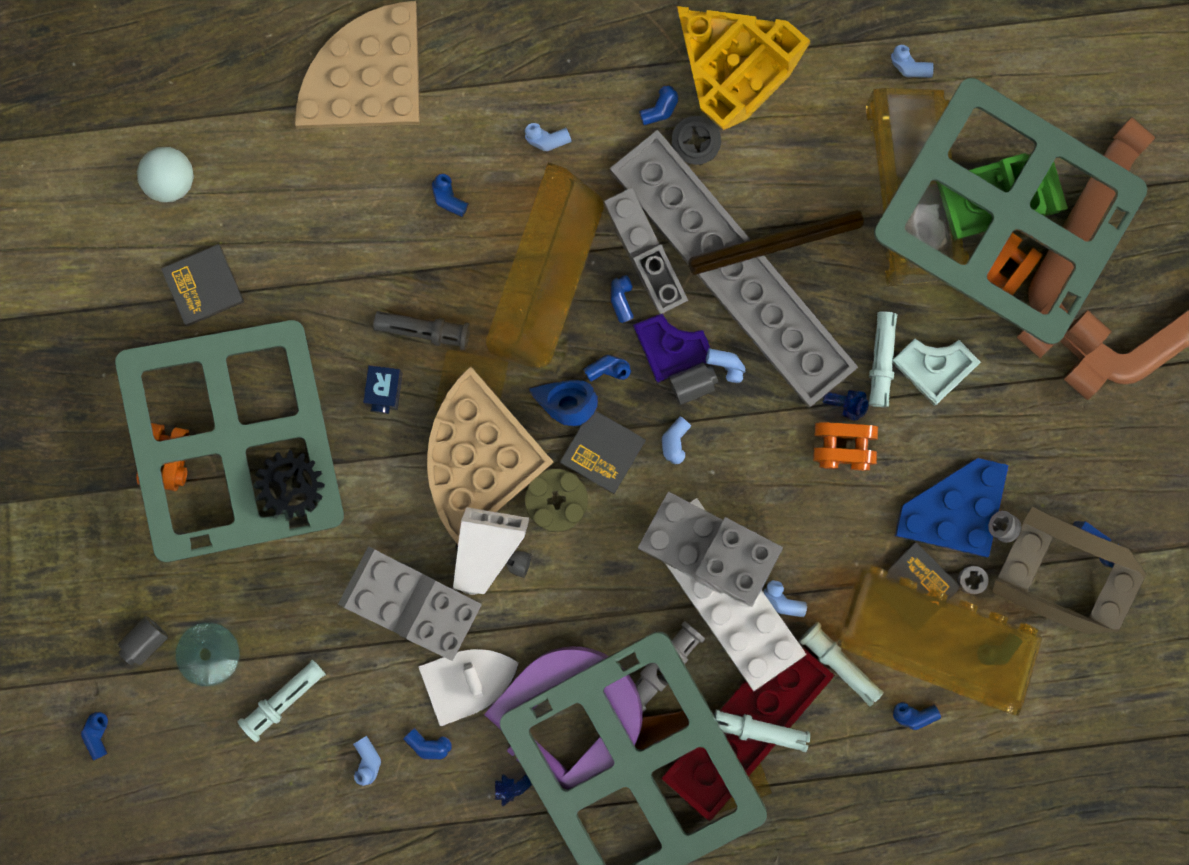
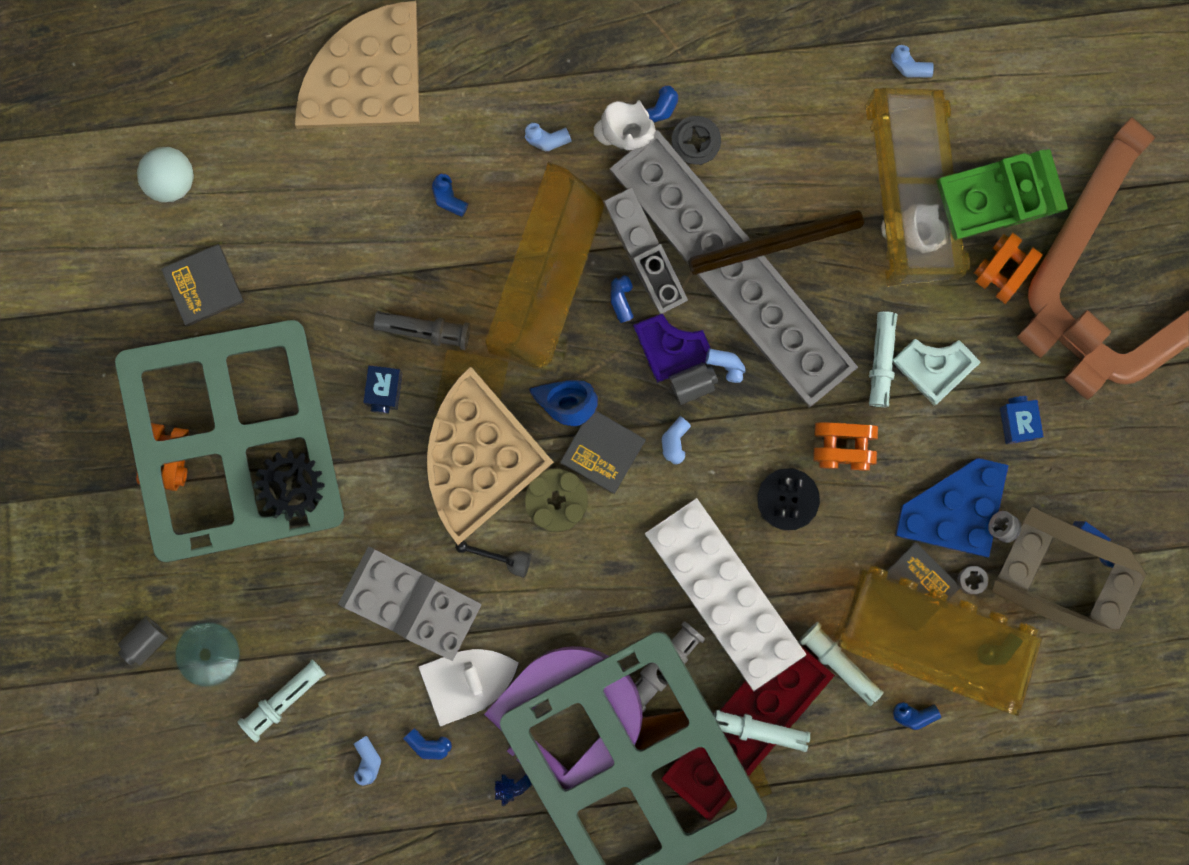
(92, 734): blue arm -> none
(484, 547): white slope -> none
(610, 366): blue arm -> none
(625, 126): none -> white piece
(710, 549): light grey piece -> none
(738, 60): yellow wedge -> none
(781, 603): light blue arm -> none
(786, 514): none -> black plate
(854, 404): clear blue plate -> none
(1009, 210): sand green window -> none
(1021, 420): none -> blue brick

